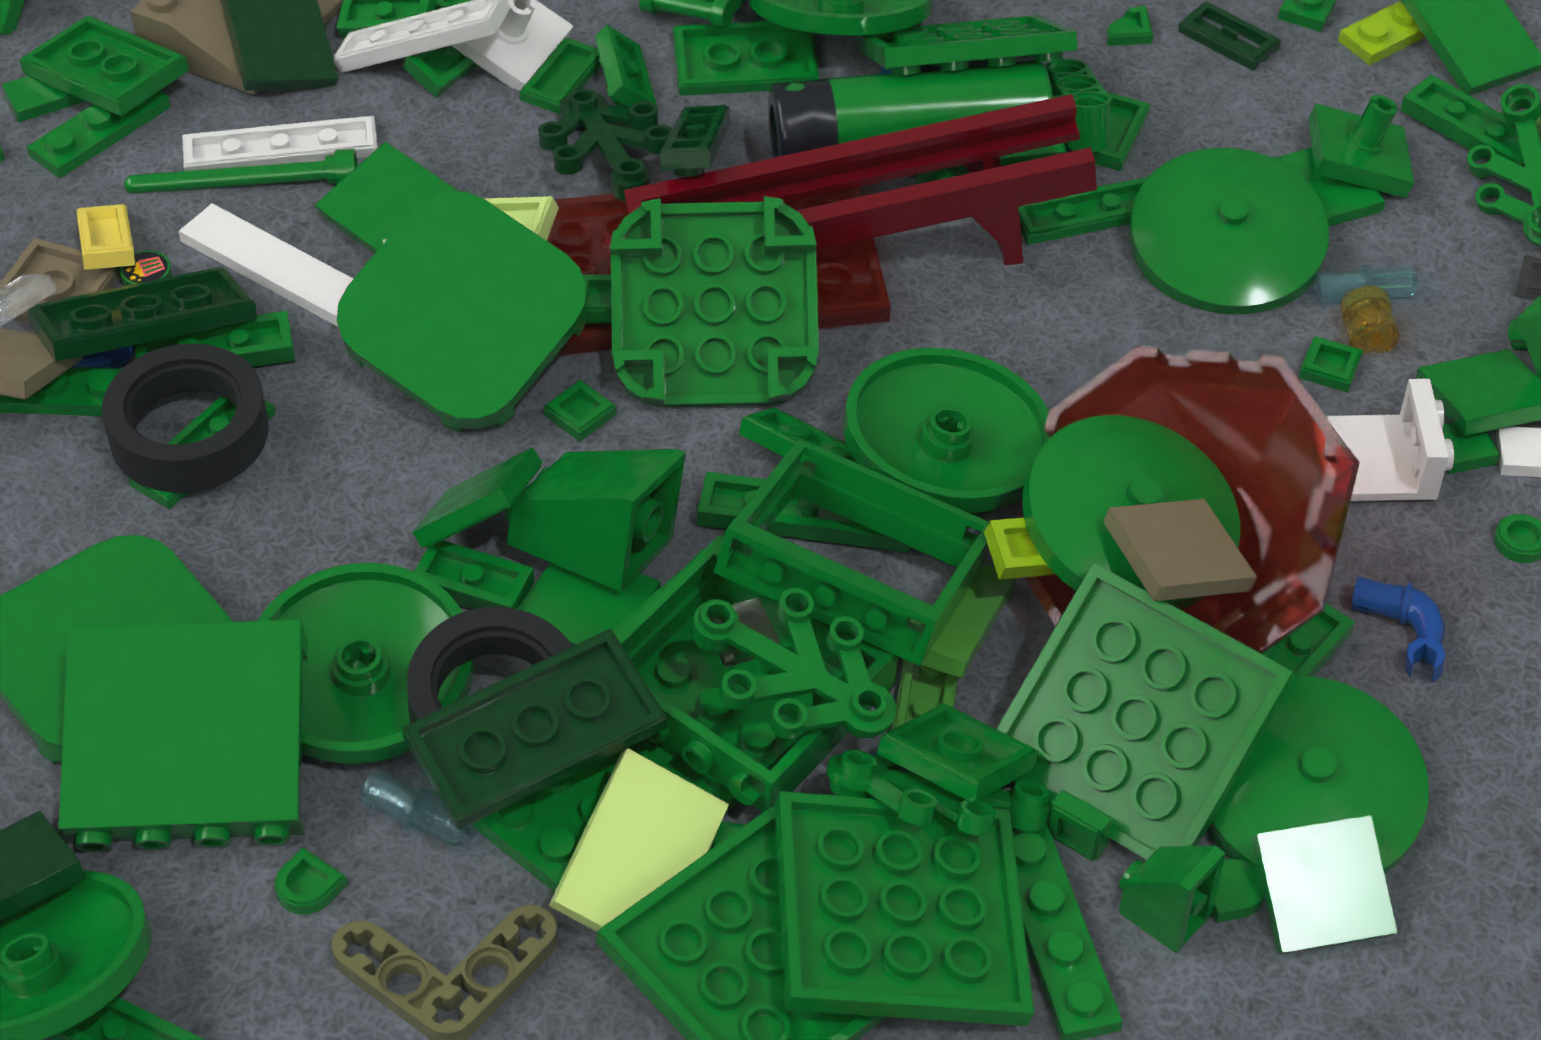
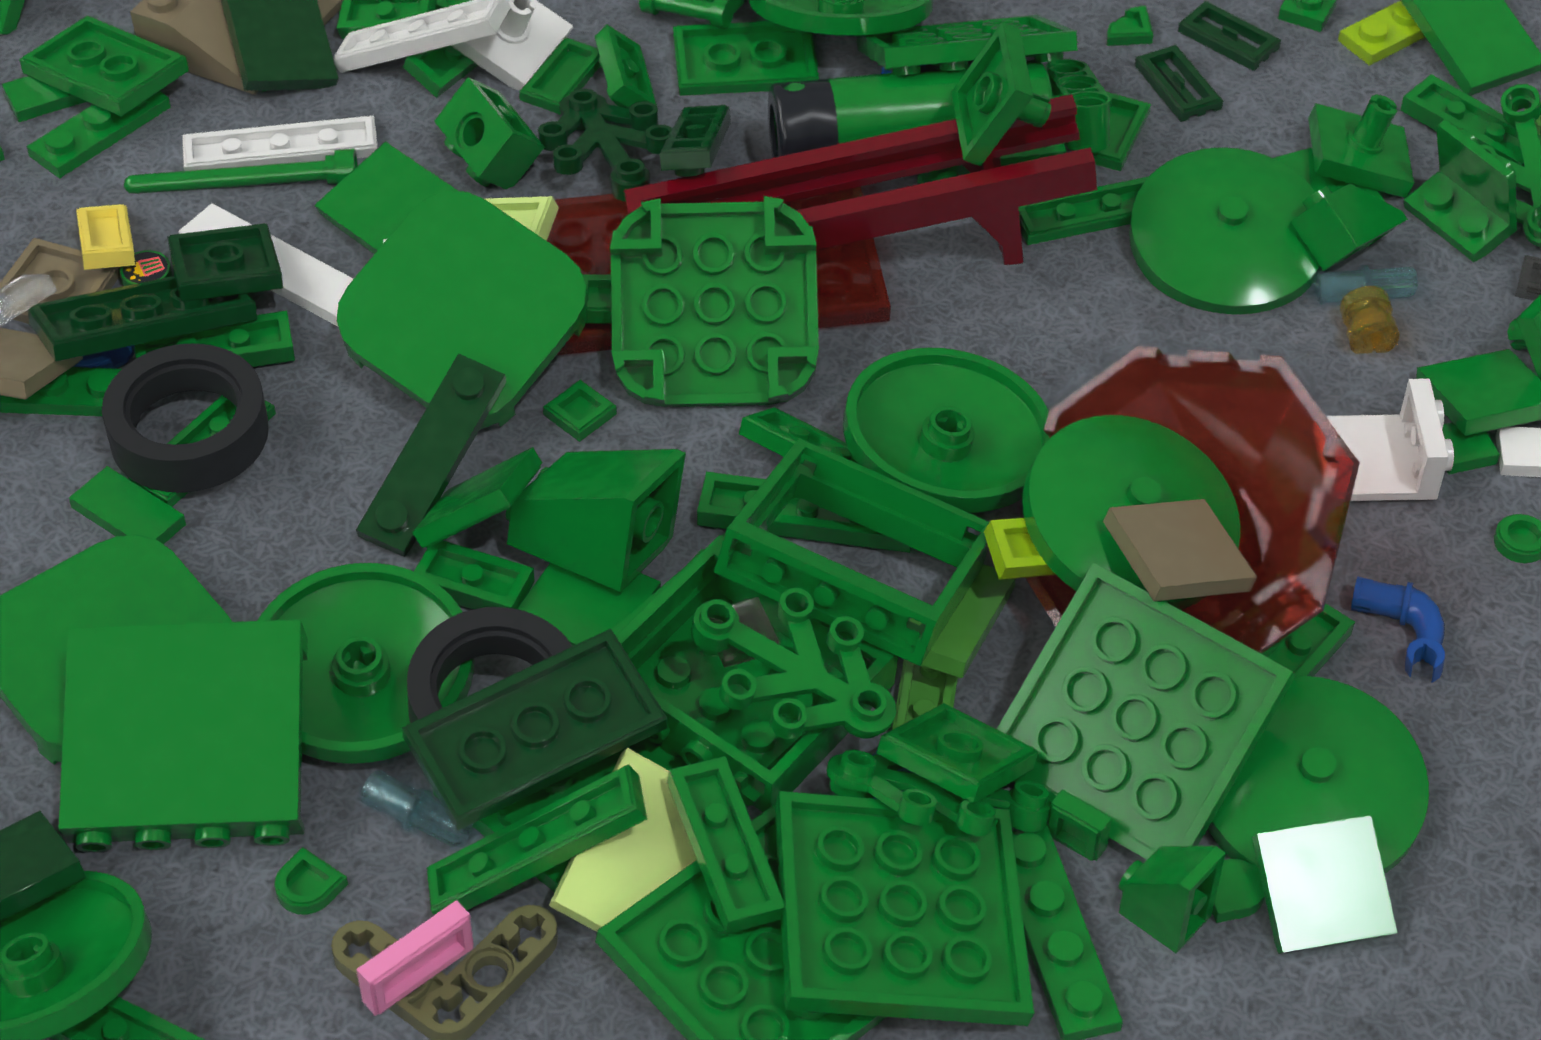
(126, 508): none -> green tile
(224, 262): none -> dark green tile
(415, 958): none -> bright pink tile
(431, 454): none -> dark green plate
(488, 135): none -> green brick
(538, 841): none -> green tile
(725, 844): none -> green plate
(995, 95): none -> green tile
(1165, 81): none -> dark green tile
(1330, 364): green tile -> none
(1344, 223): none -> green slope
(1469, 197): none -> green bracket

